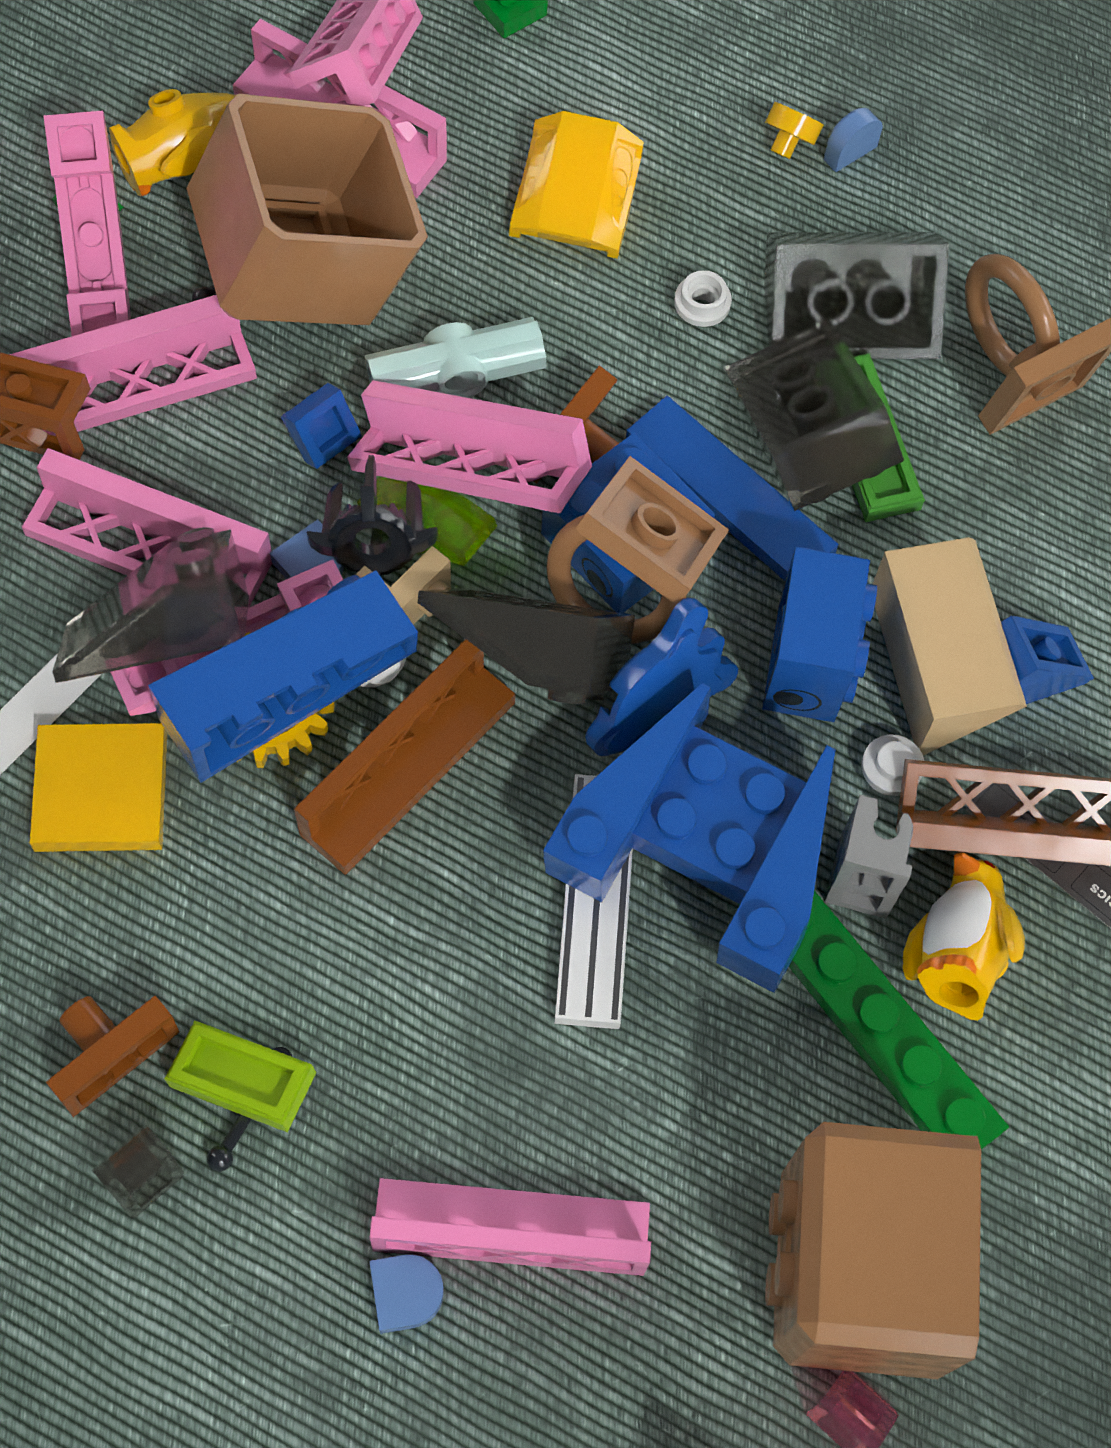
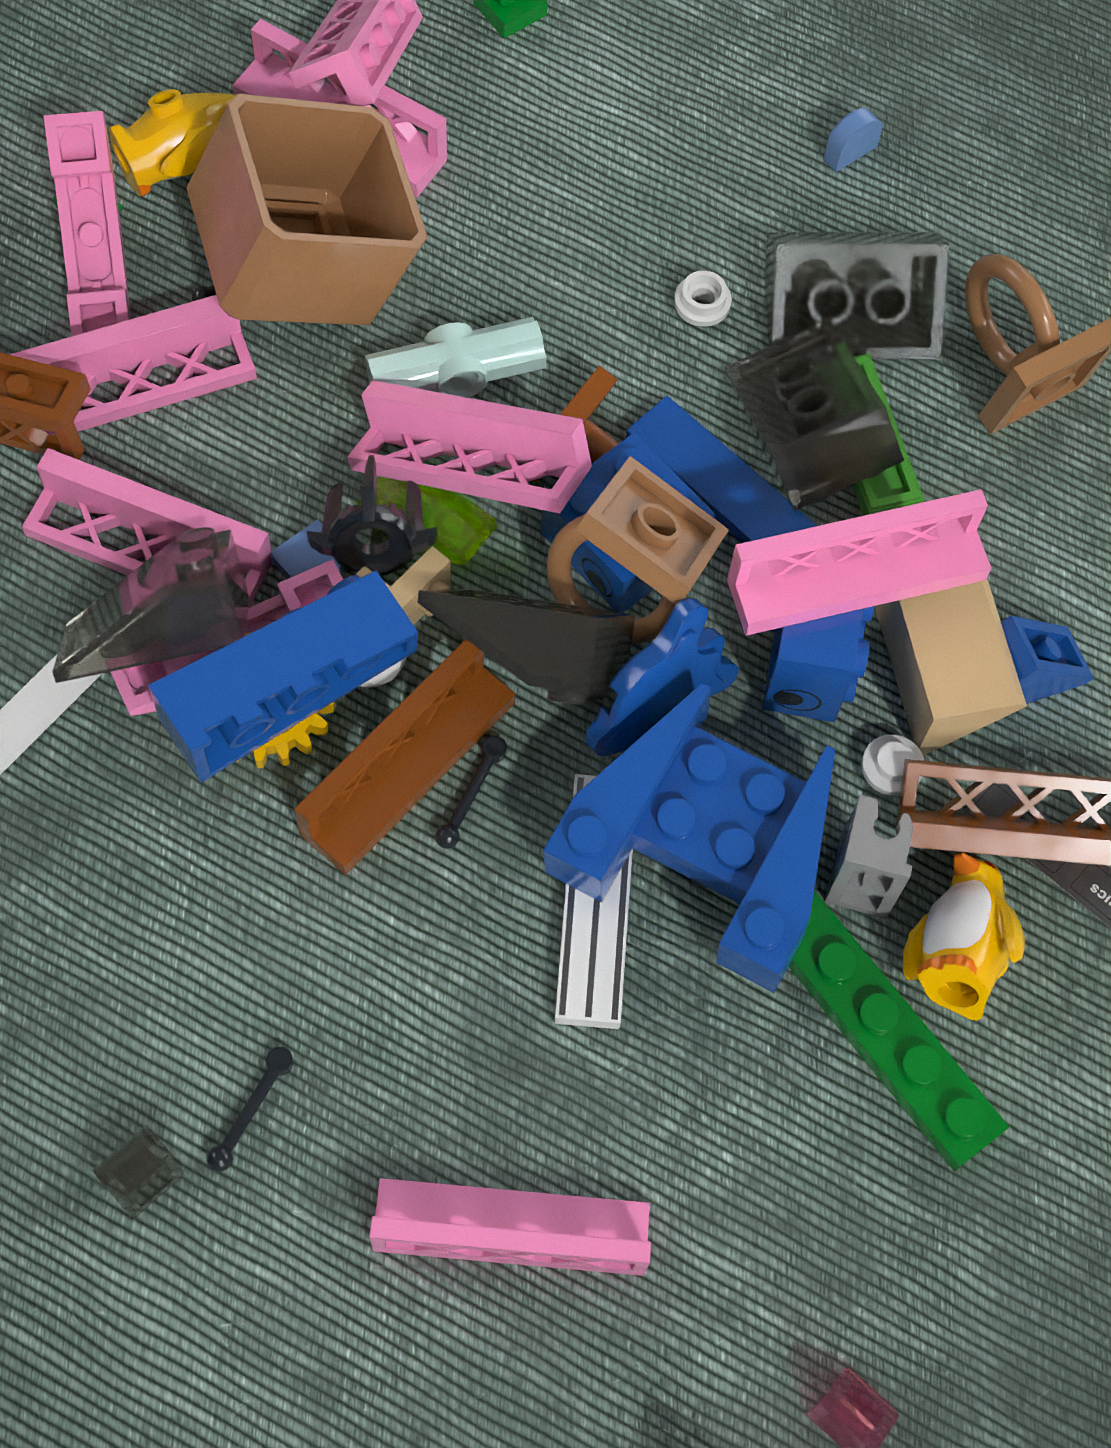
(99, 787): yellow tile -> none
(107, 1049): dark orange tile -> none
(240, 1076): lime tile -> none
(321, 425): blue tile -> none
(405, 1292): medium blue tile -> none
(493, 751): none -> black hinge
(578, 182): yellow slope -> none
(792, 128): yellow tile -> none
(859, 562): none -> bright pink fence
(878, 1251): medium nougat plate -> none

